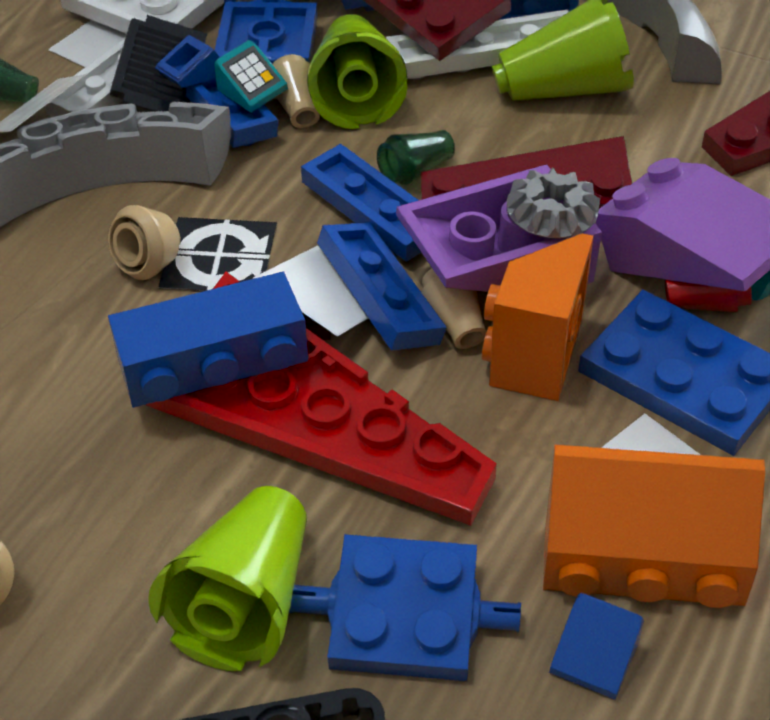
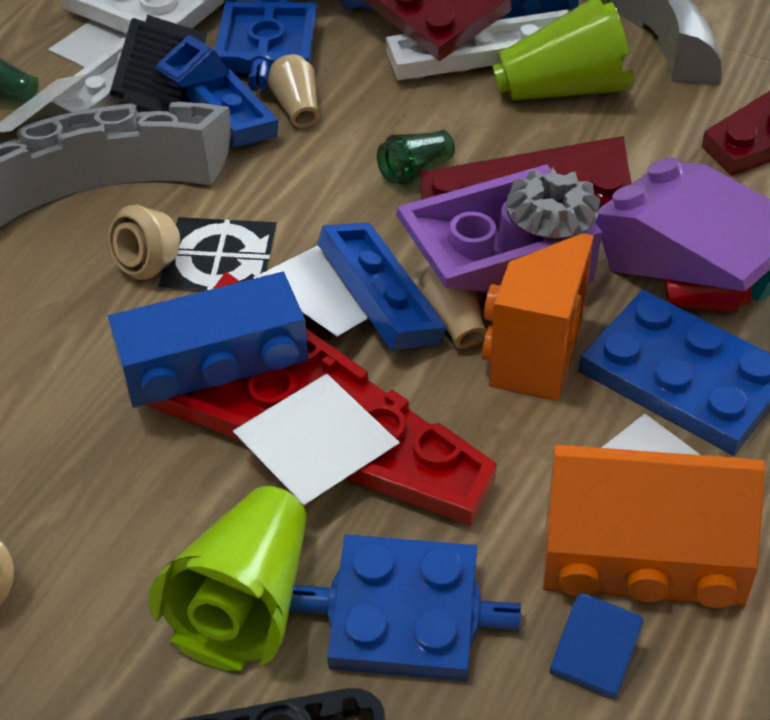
(248, 76): slope -> none
(315, 438): none -> white sticker
(356, 75): lime cone -> none
(361, 195): blue plate -> none

